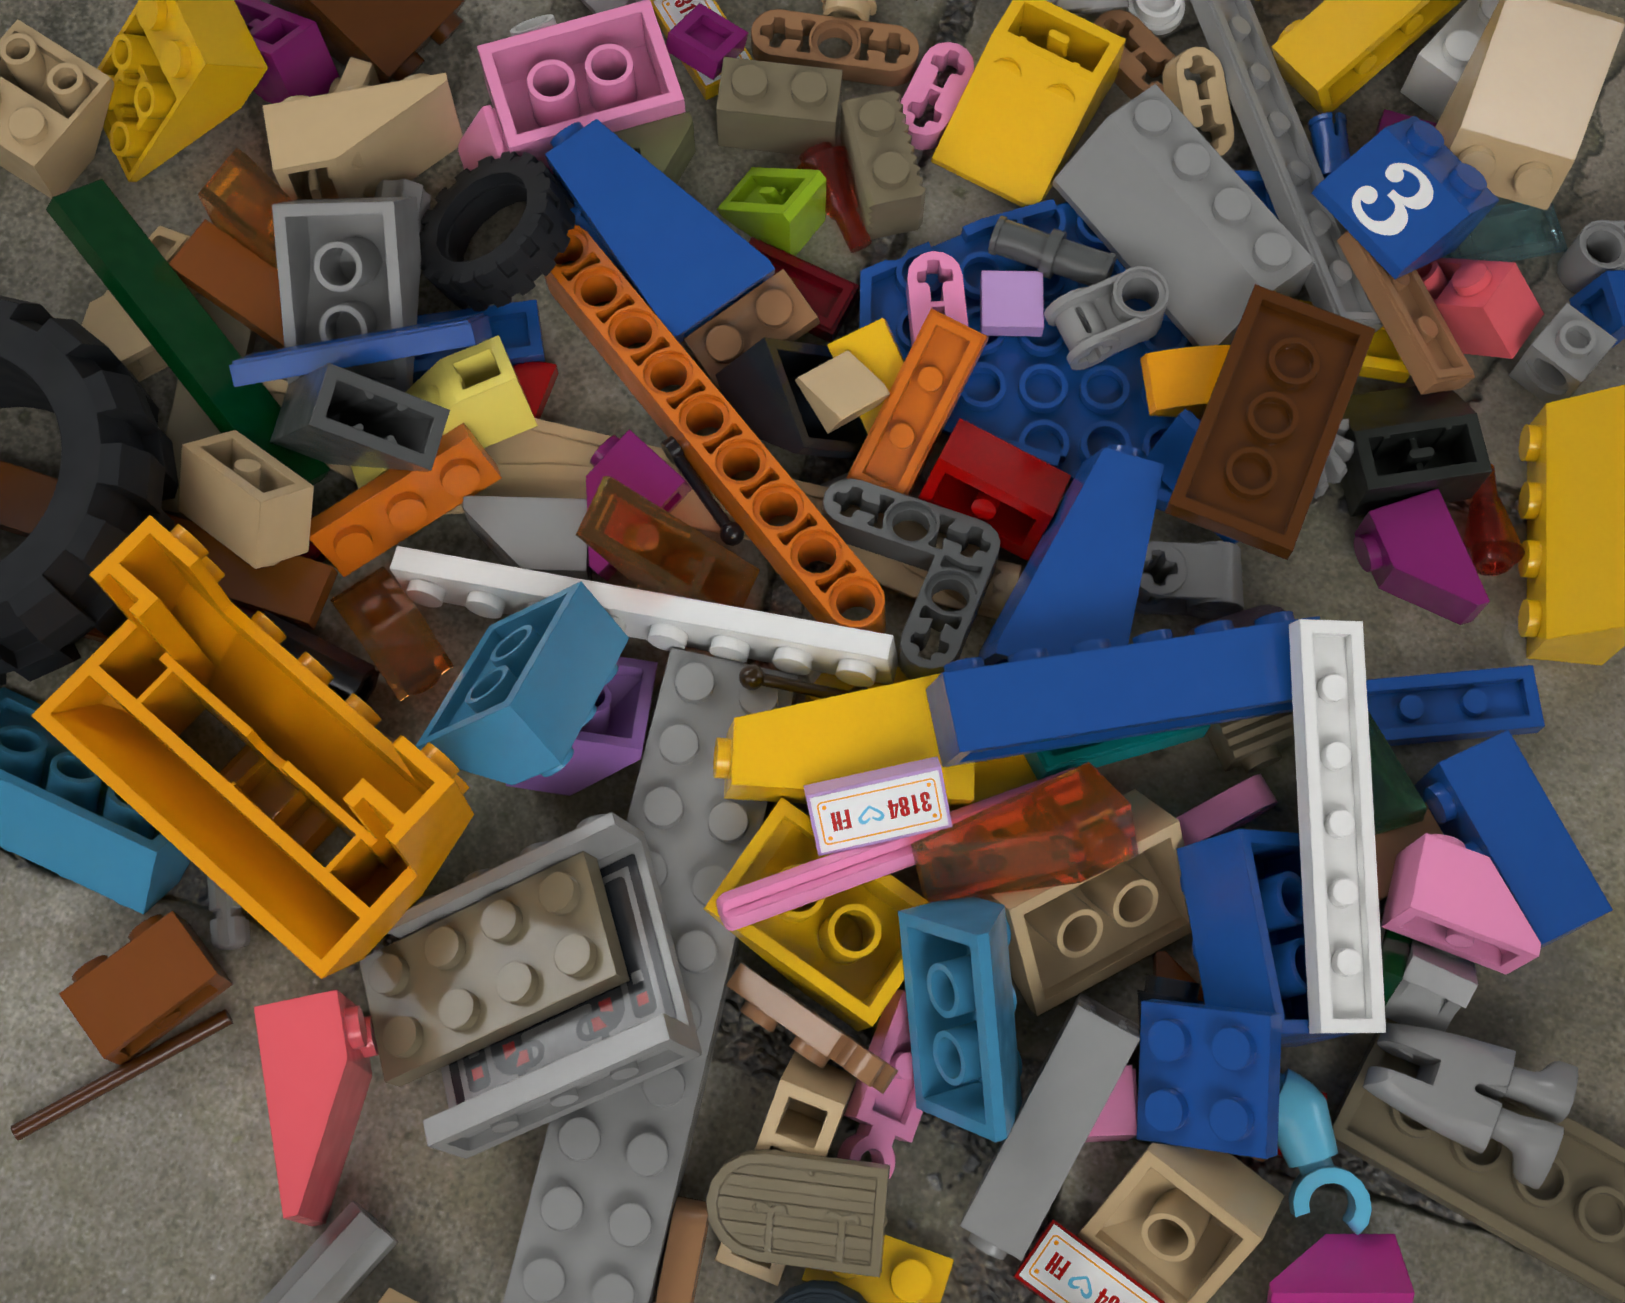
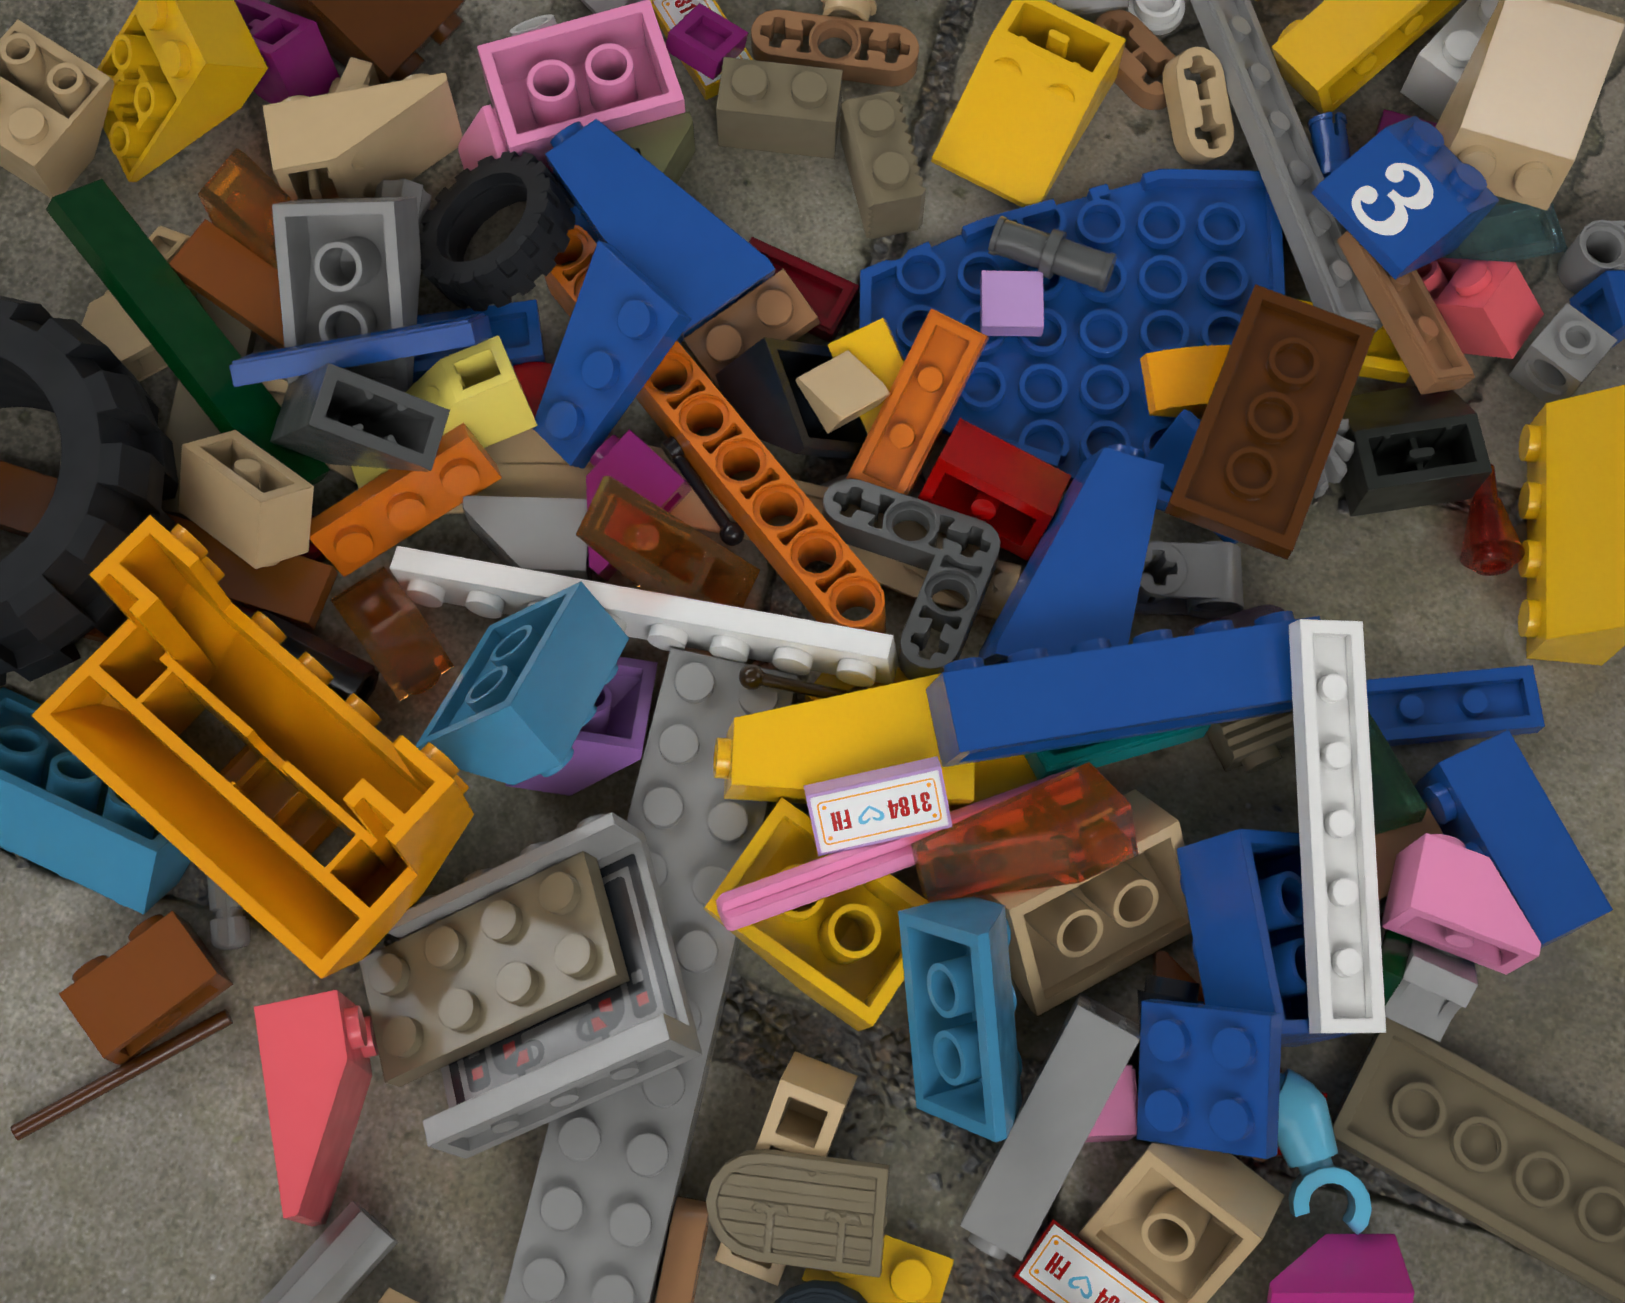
(606, 356): none -> blue wing
(778, 206): lime slope -> none
(815, 1036): medium nougat plate -> none
(840, 191): clear red cone -> none
(894, 1112): bright pink plate -> none
(919, 295): bright pink beam -> none
(924, 91): bright pink beam -> none
(1099, 322): light grey piece -> none
(1178, 207): light grey slope -> none
(1227, 810): bright pink beam -> none
(1421, 557): magenta slope -> none
(1461, 1090): light grey piece -> none

